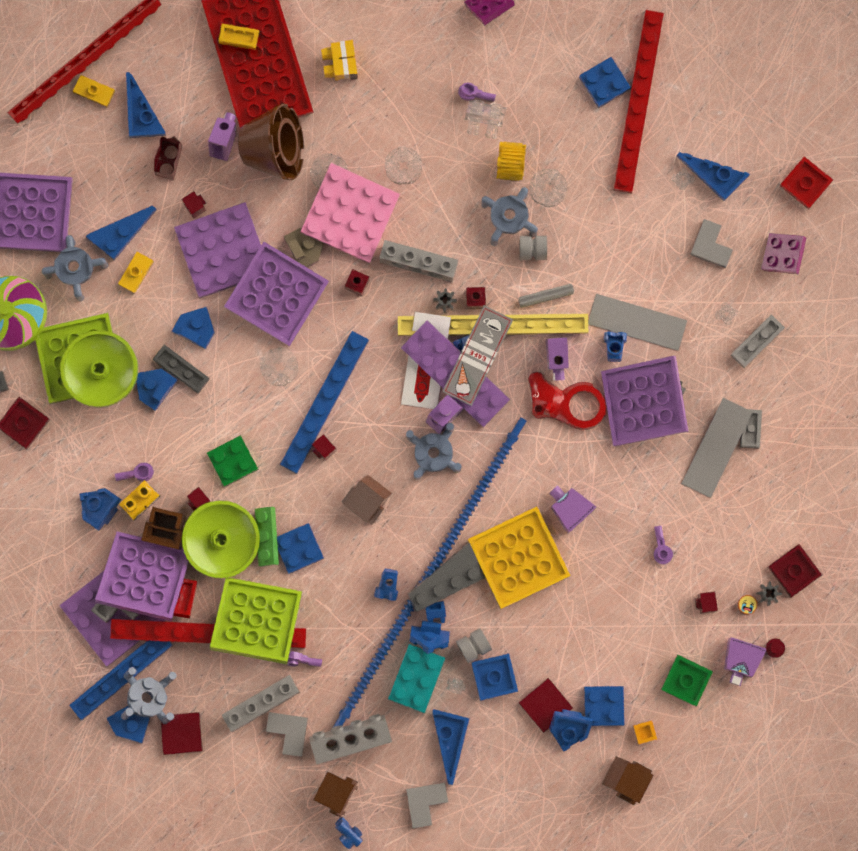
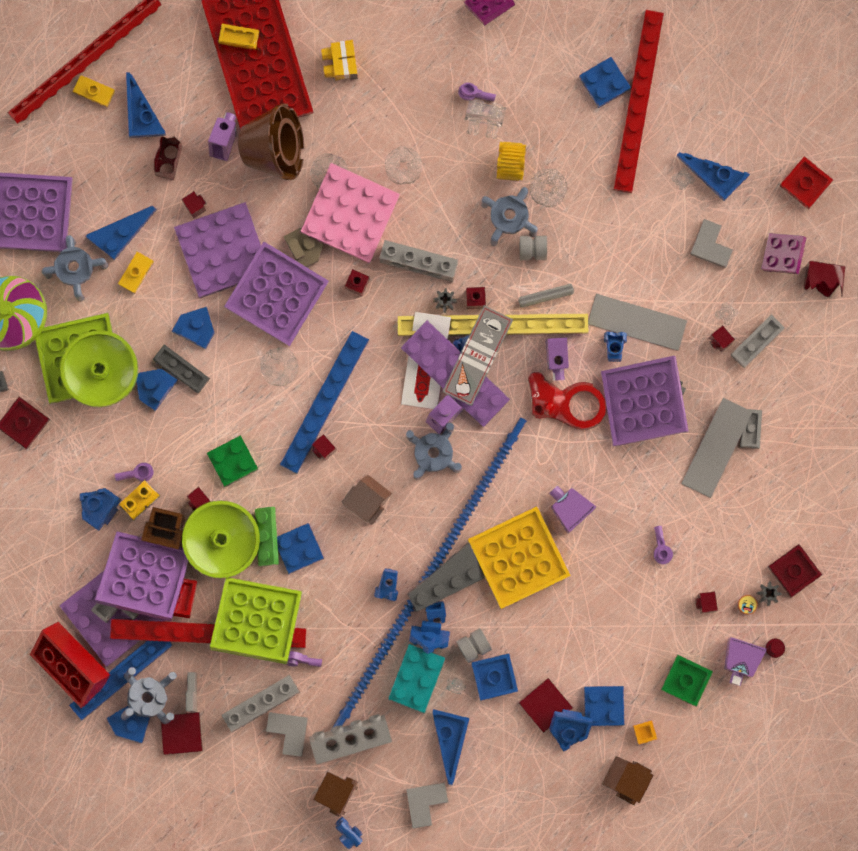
(69, 664): none -> red slope
(191, 693): none -> light grey tile
(721, 339): none -> dark red plate
(824, 277): none -> dark red piece

